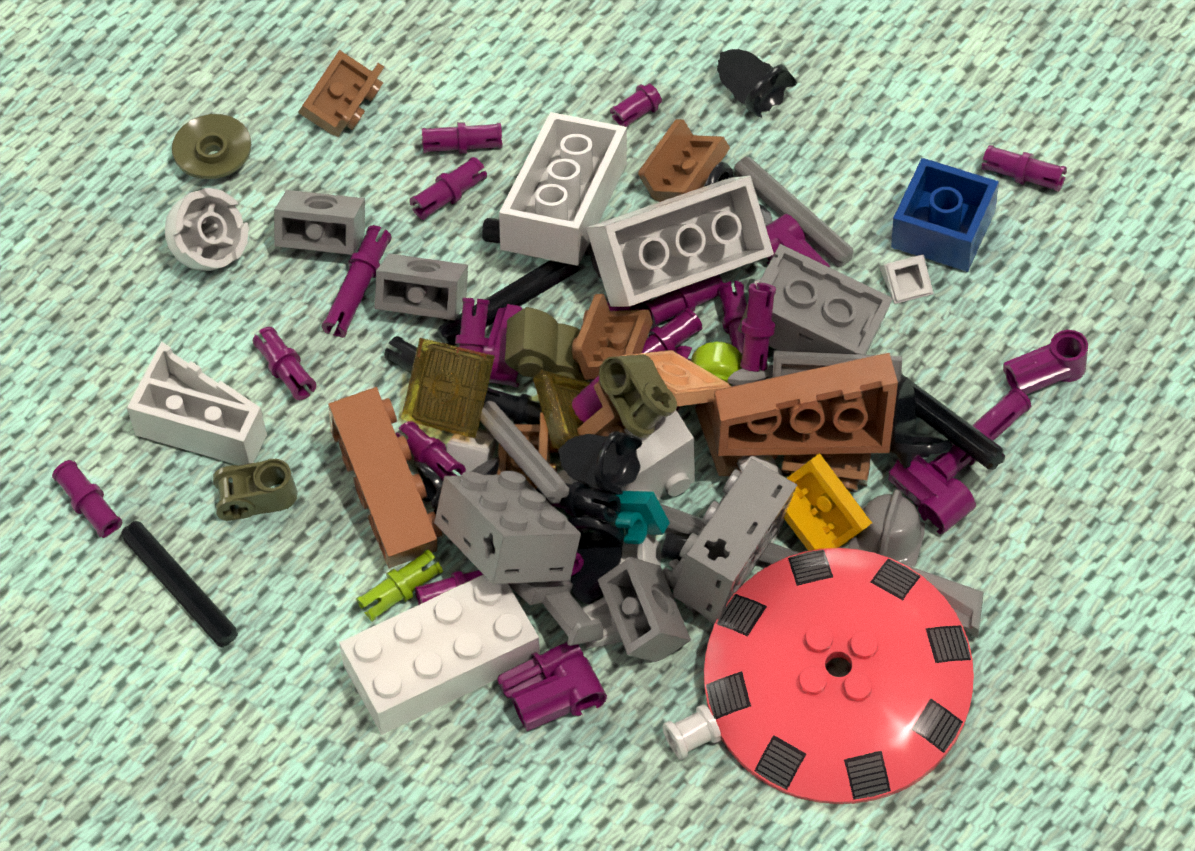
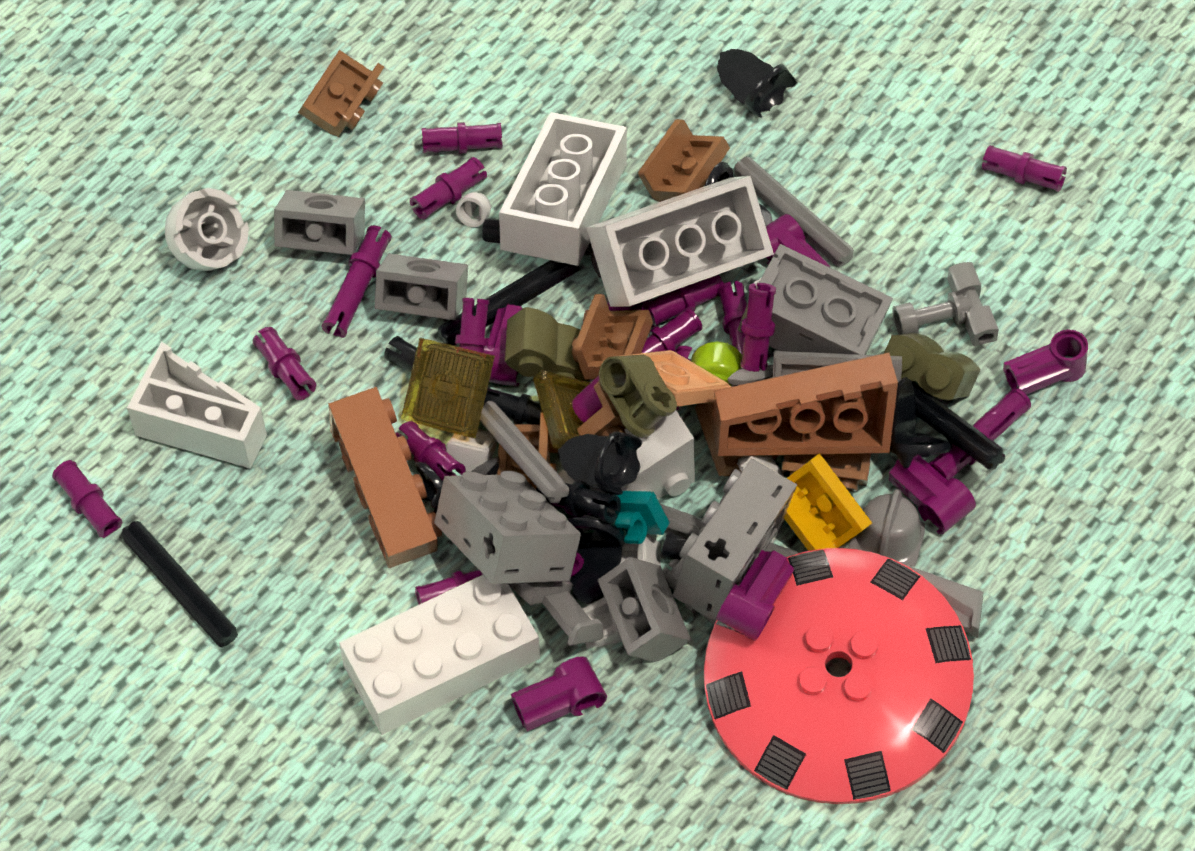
(209, 134): olive dish -> none
(253, 489): olive piece -> none
(399, 585): lime pin -> none
(467, 206): none -> white hinge
(537, 668): magenta axle -> none
(636, 105): magenta pin -> none
(692, 732): white bush -> none
(752, 602): none -> magenta piece
(907, 279): white slope -> none
(937, 372): none -> olive brick
(944, 214): blue brick -> none
(962, 306): none -> light grey bar

